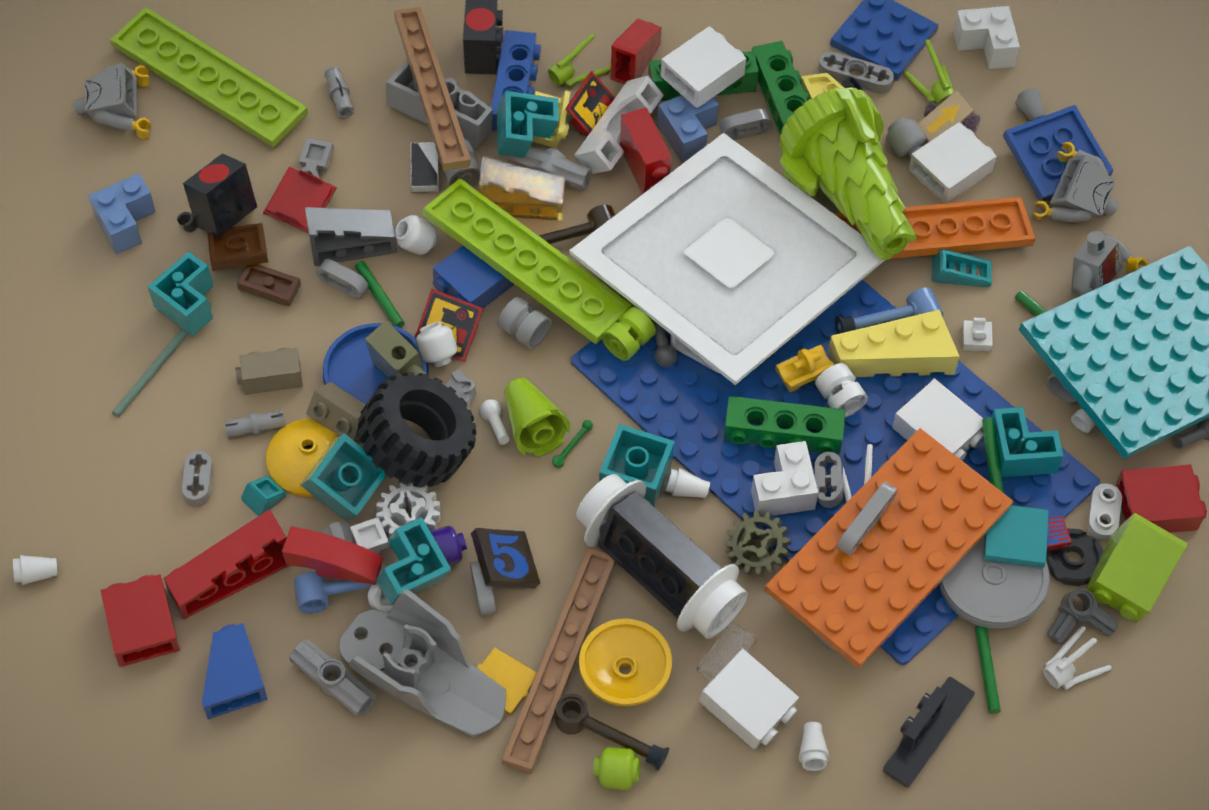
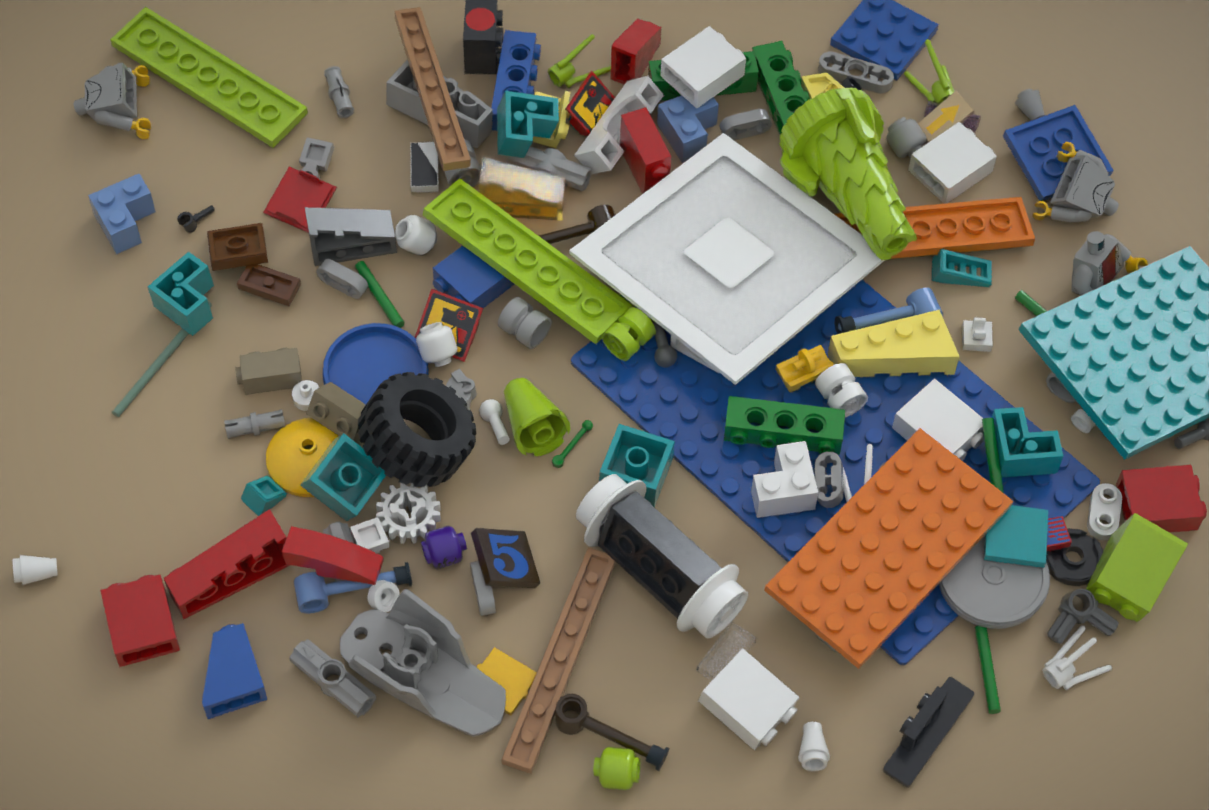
(204, 478): light grey beam -> none
(220, 195): black brick -> none
(303, 393): none -> white tile
(392, 351): olive torso -> none
(419, 563): teal brick -> none
(630, 646): yellow dish -> none
(686, 484): white cone -> none
(769, 539): olive gear -> none
(867, 518): light grey beam -> none
(988, 30): white brick -> none

